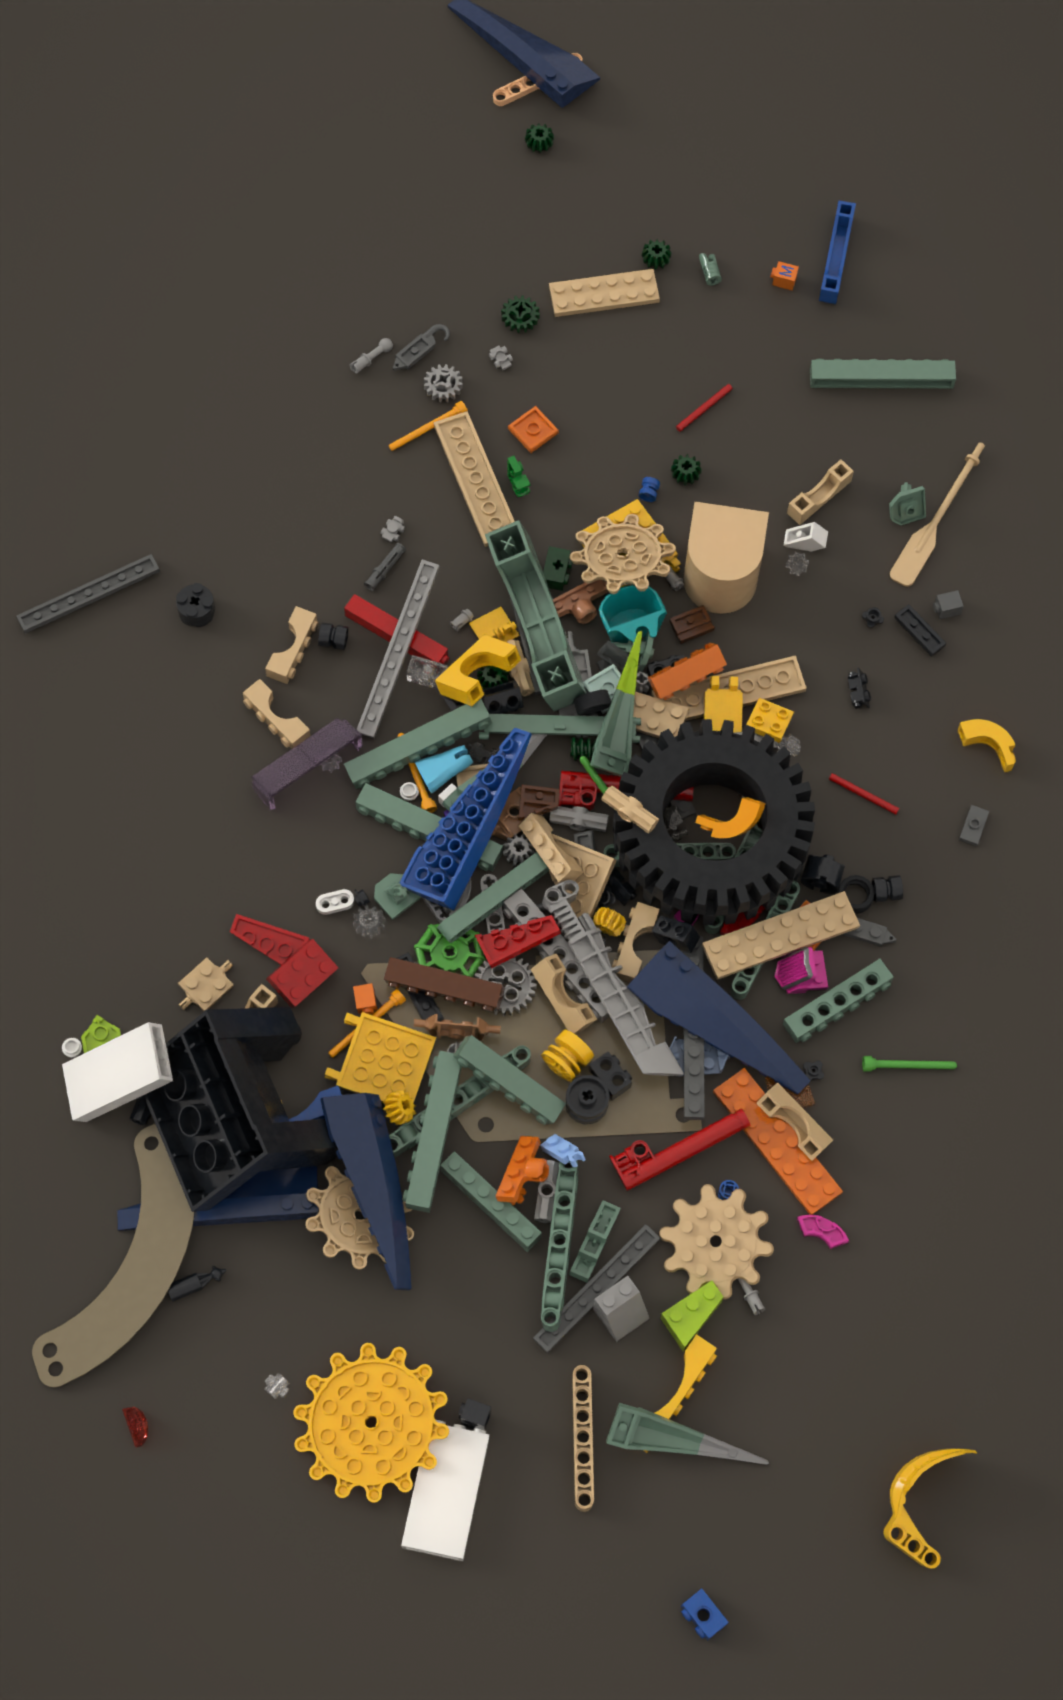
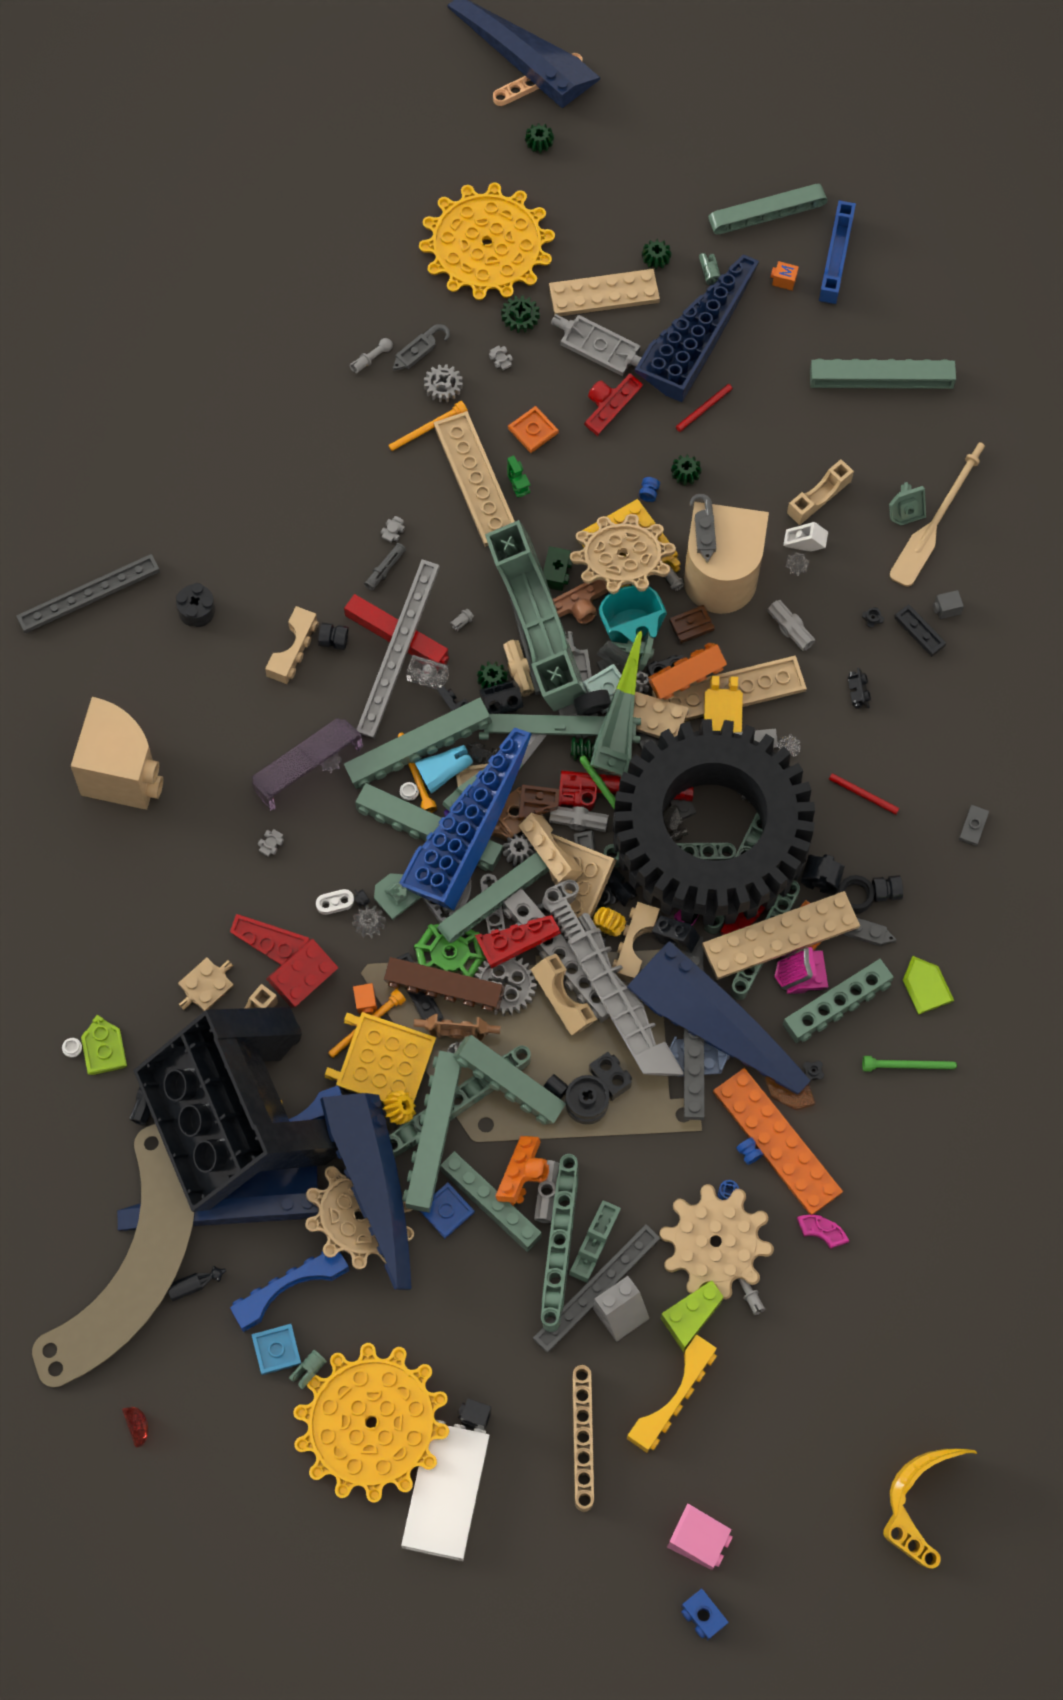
(115, 758): none -> tan brick
(117, 1072): white brick -> none
(251, 1310): none -> blue arch
(270, 844): none -> light grey piece
(276, 1349): none -> dark azure plate
(276, 1385): clear gear -> none
(291, 730): tan arch -> none
(311, 1366): none -> sand green hinge
(446, 793): white tile -> none
(448, 1211): none -> blue plate
(479, 217): none -> yellow plate
(485, 652): yellow arch -> none
(496, 625): yellow hinge -> none
(556, 1086): none -> black beam
(562, 1150): light blue plate -> none
(568, 1055): yellow wheel -> none
(598, 344): none -> light grey plate
(610, 401): none -> red plate
(630, 809): tan piece -> none
(637, 1169): red piece -> none
(644, 1430): sand green plate -> none
(682, 350): none -> dark blue wedge
(700, 1538): none -> bright pink slope
(705, 528): none -> dark grey plate
(745, 819): light orange arch -> none
(748, 1149): none -> blue wheel
(767, 209): none -> sand green beam
(770, 719): yellow plate -> none
(791, 625): none -> light grey piece
(810, 1135): tan arch -> none
(926, 985): none -> lime tile
(991, 734): yellow arch -> none

